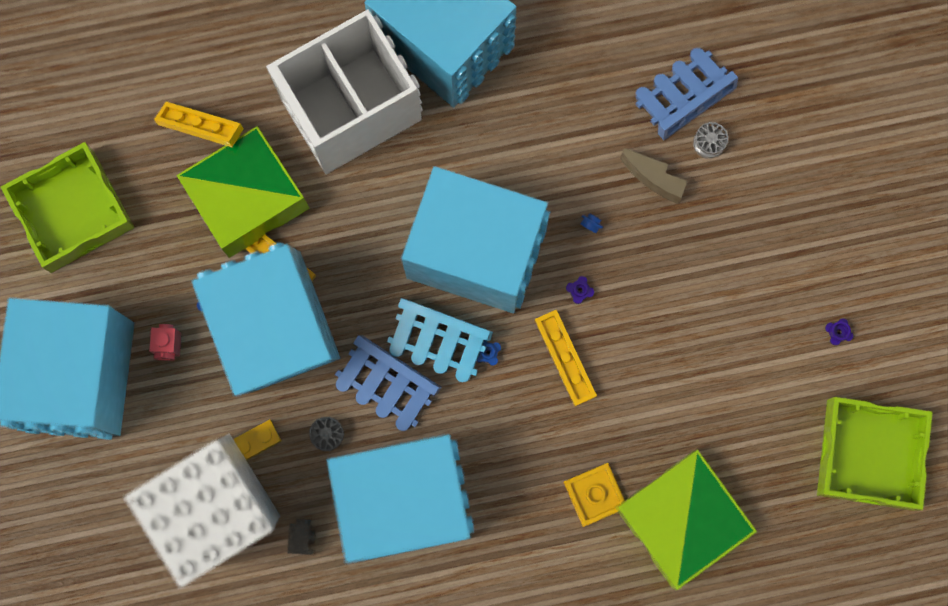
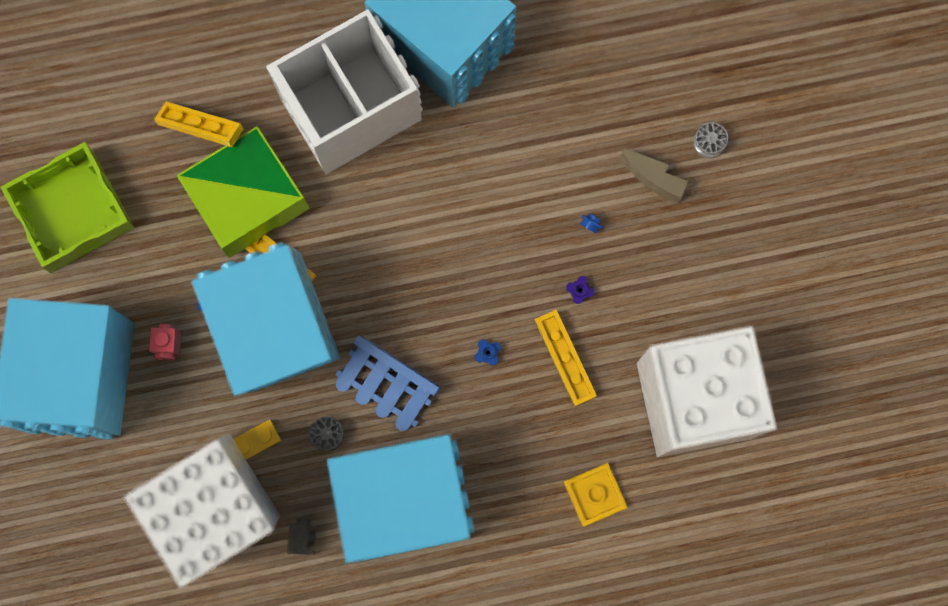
(429, 330): medium azure fence -> none
(475, 240): medium azure piece -> none
(686, 110): medium blue fence -> none
(686, 519): tile -> none
(705, 392): none -> white piece
(845, 329): dark purple plate -> none
(874, 454): lime tile -> none

